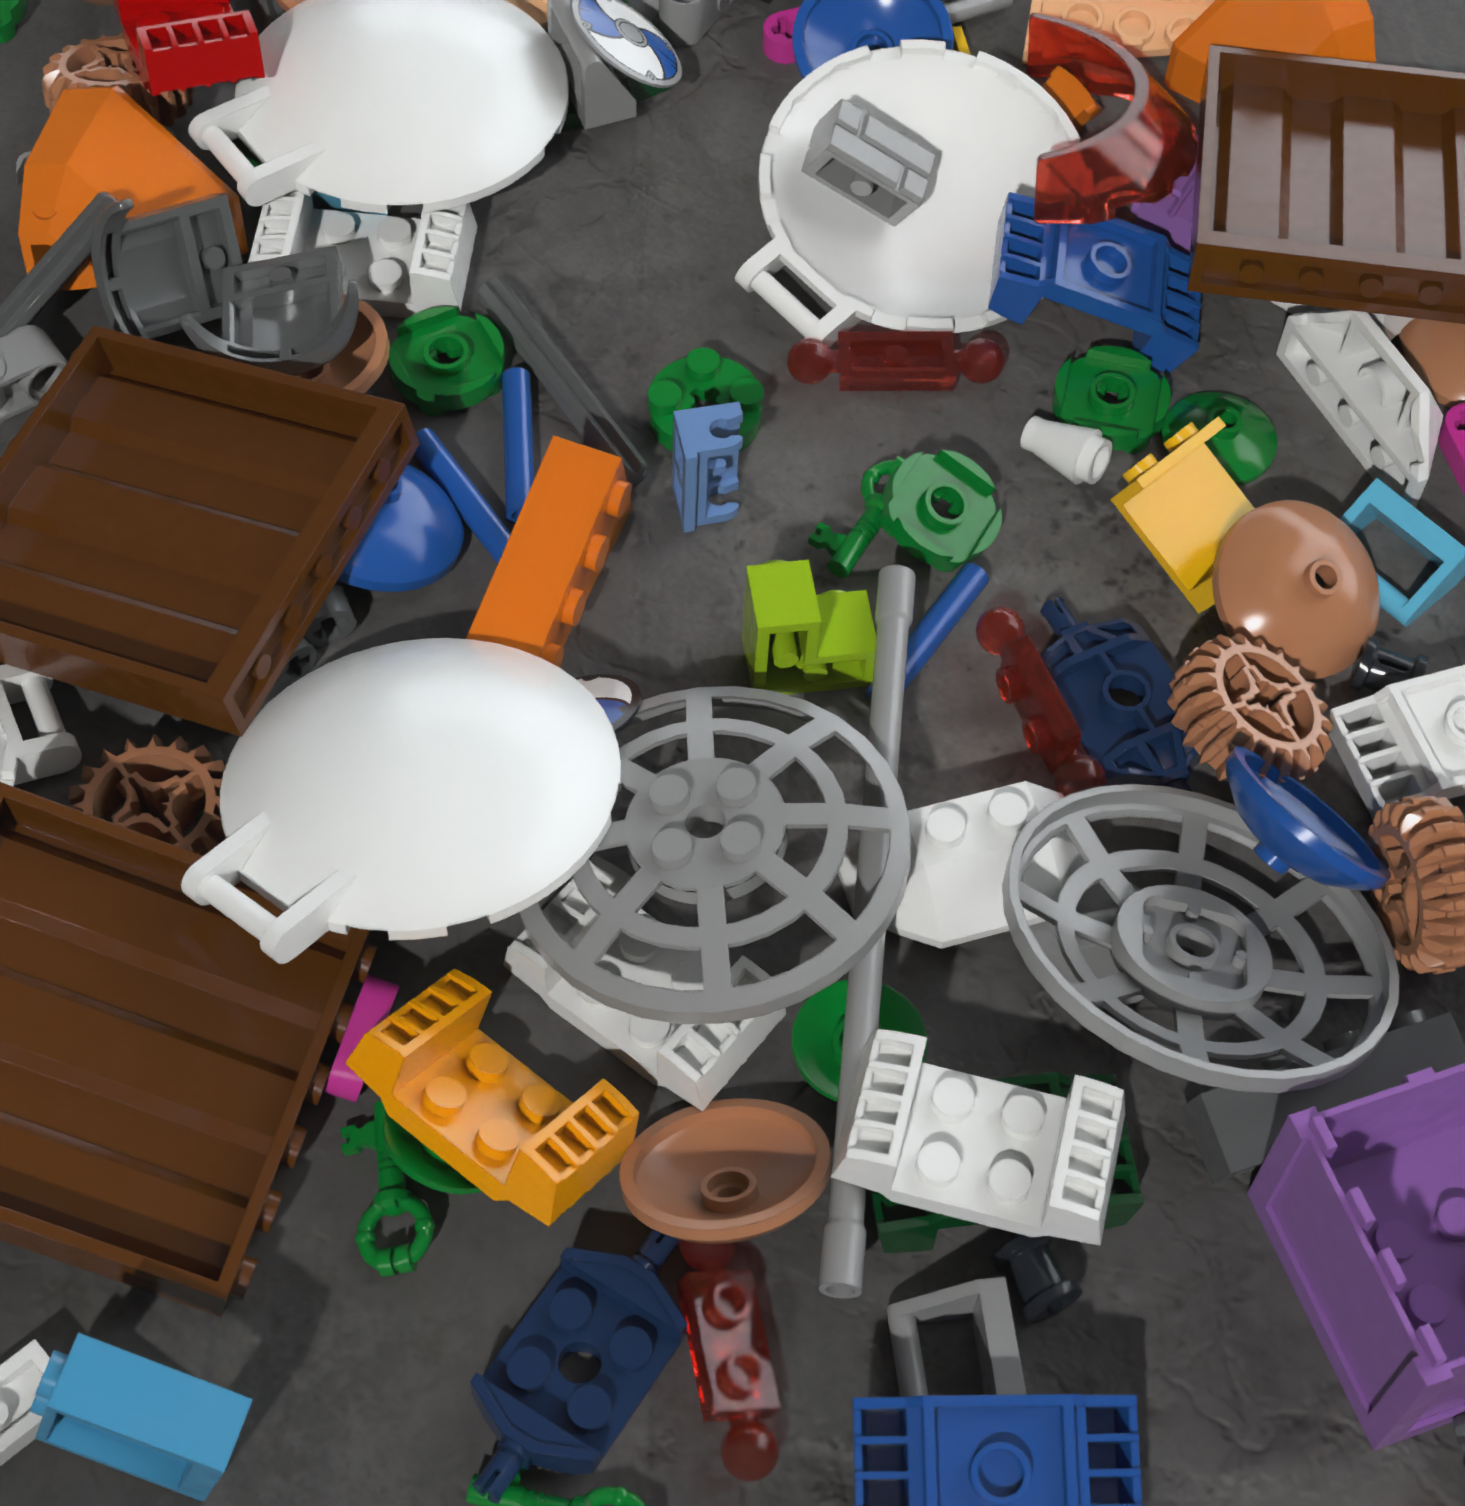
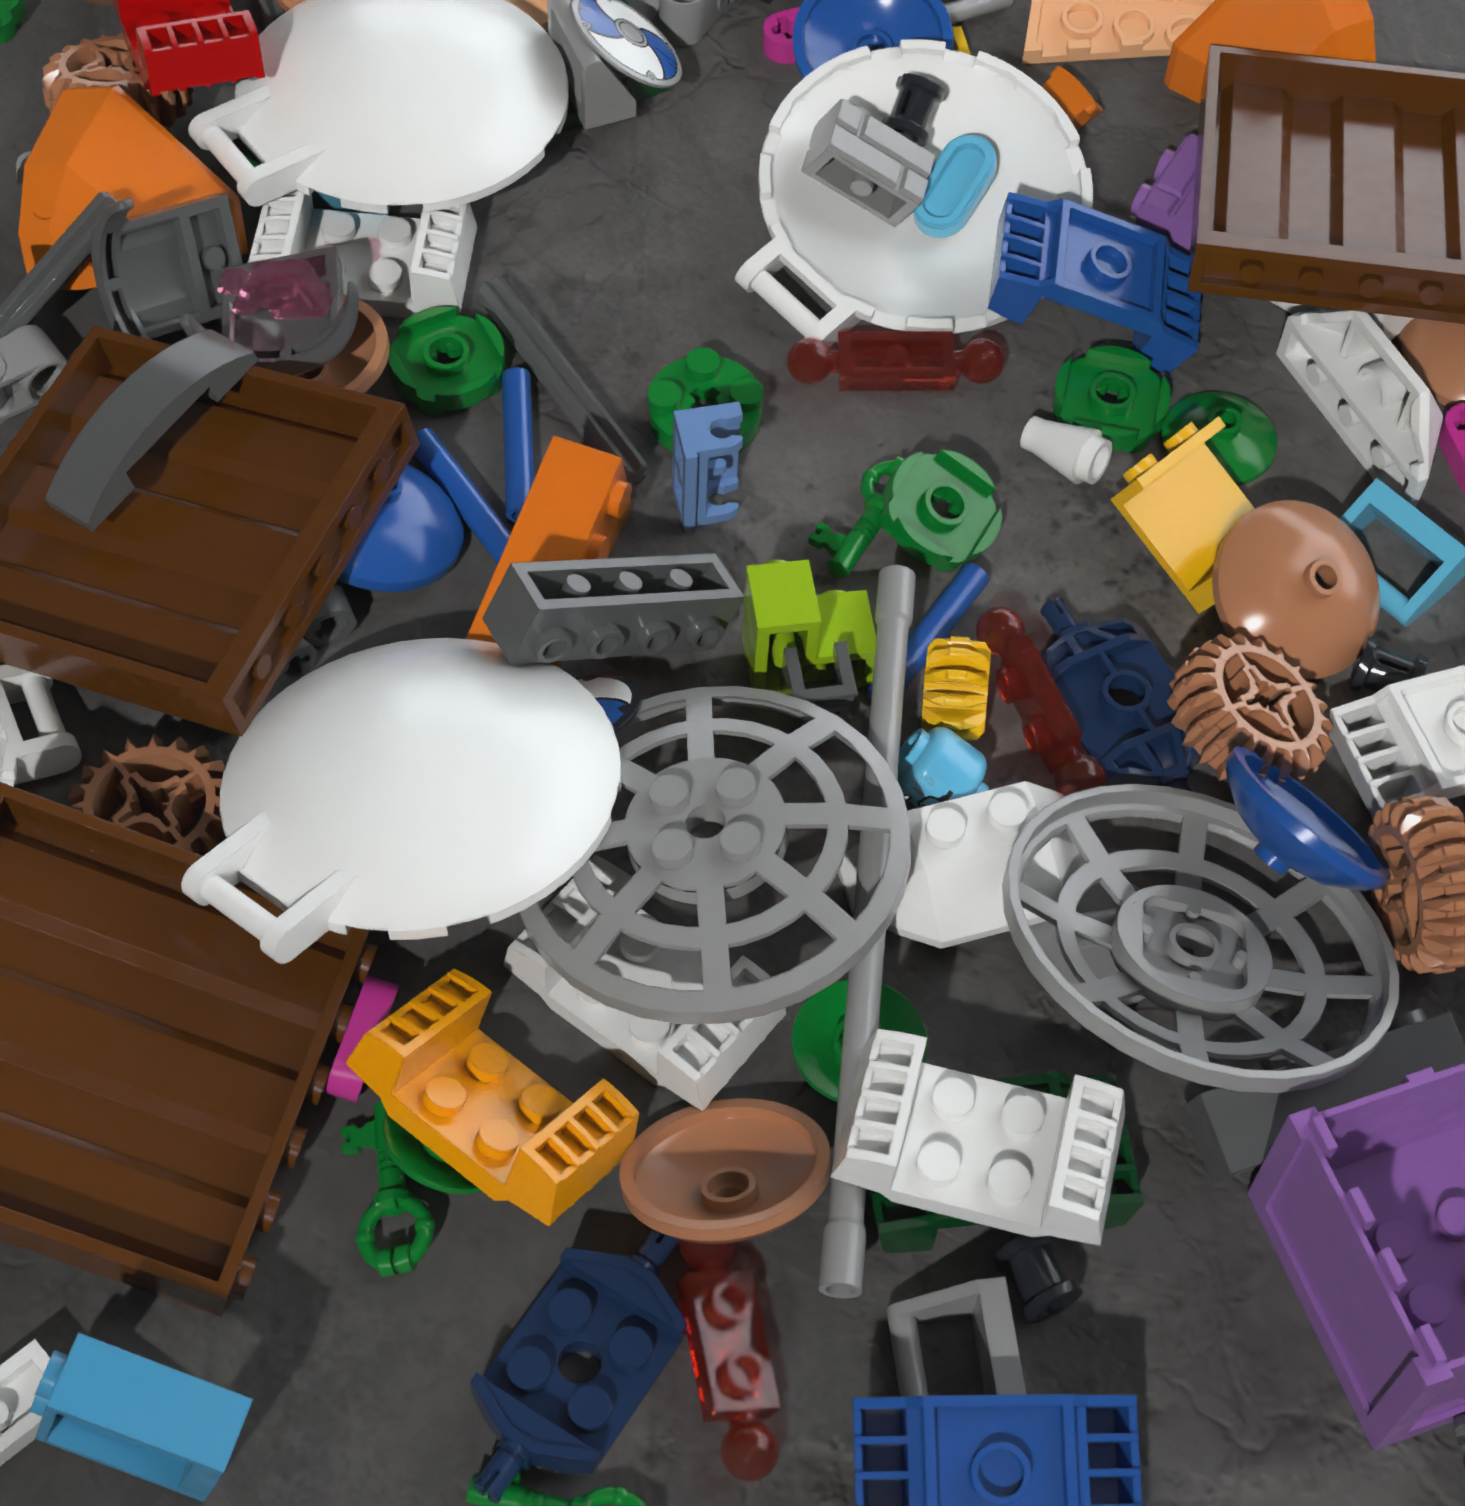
(135, 416): none -> dark grey slope
(284, 287): none -> clear pink plate
(611, 607): none -> dark grey brick
(830, 694): none -> dark grey window
(914, 106): none -> black bush
(939, 767): none -> medium azure head
(956, 186): none -> medium azure tile
(956, 686): none -> yellow gear
(1128, 160): clear red windscreen -> none

